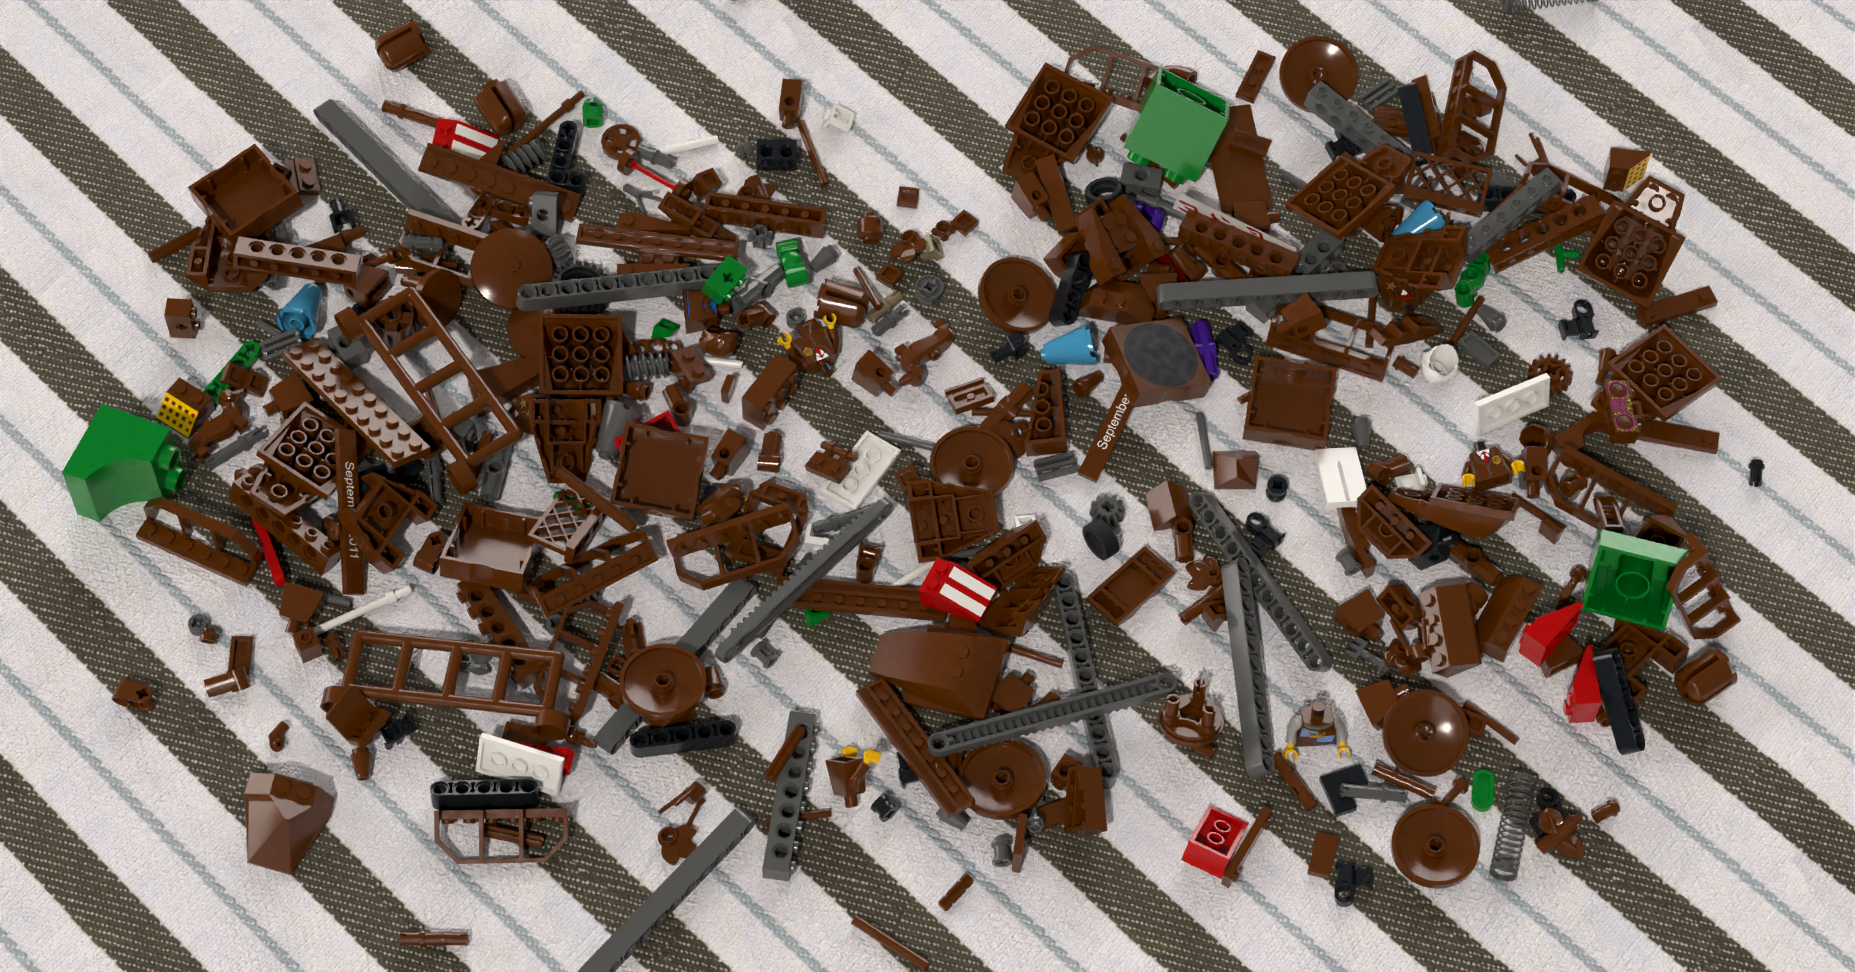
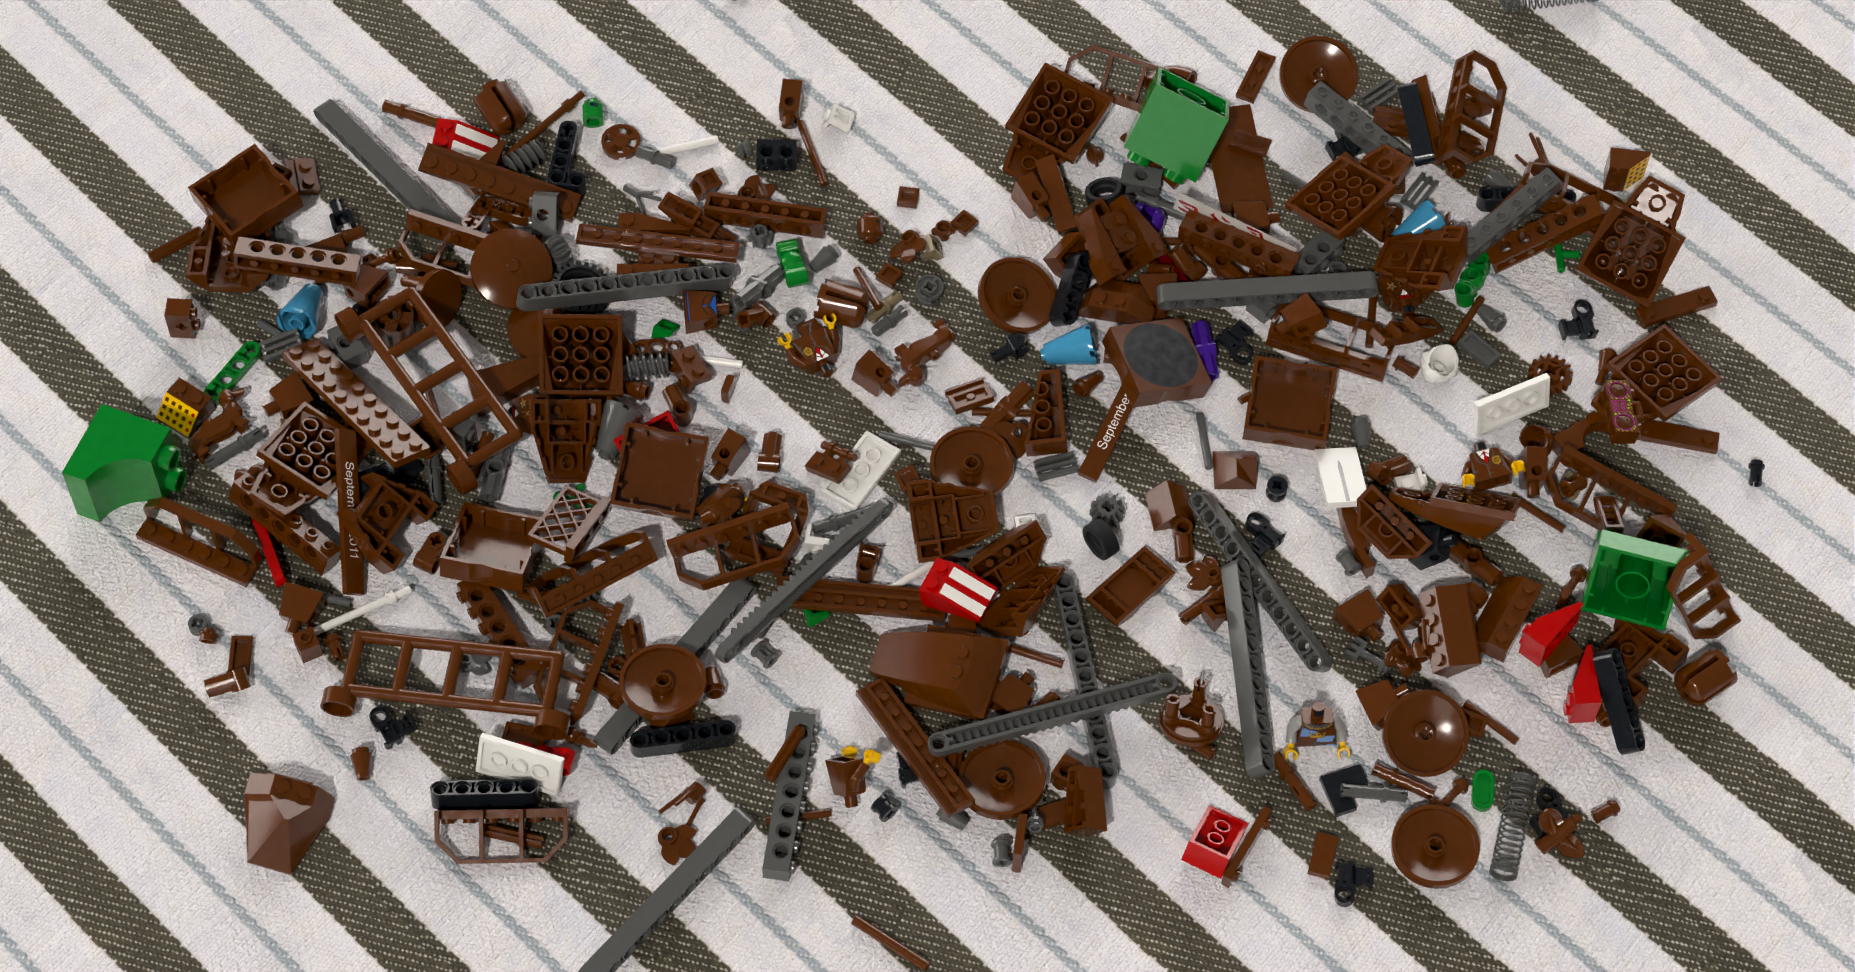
(134, 695): reddish brown piece -> none
(241, 378): reddish brown slope -> none
(275, 737): reddish brown arm -> none
(331, 528): reddish brown piece -> none
(356, 717): reddish brown bracket -> none
(401, 46): reddish brown cylinder -> none
(422, 242): dark grey axle -> none
(433, 938): reddish brown pin -> none
(596, 499): reddish brown axle -> none
(629, 162): reddish brown axle -> none
(716, 343): reddish brown hair -> none
(717, 288): green brick -> none
(770, 392): reddish brown brick -> none
(955, 892): reddish brown axle -> none
(1447, 201): reddish brown fence -> none
(1550, 530): reddish brown tile -> none

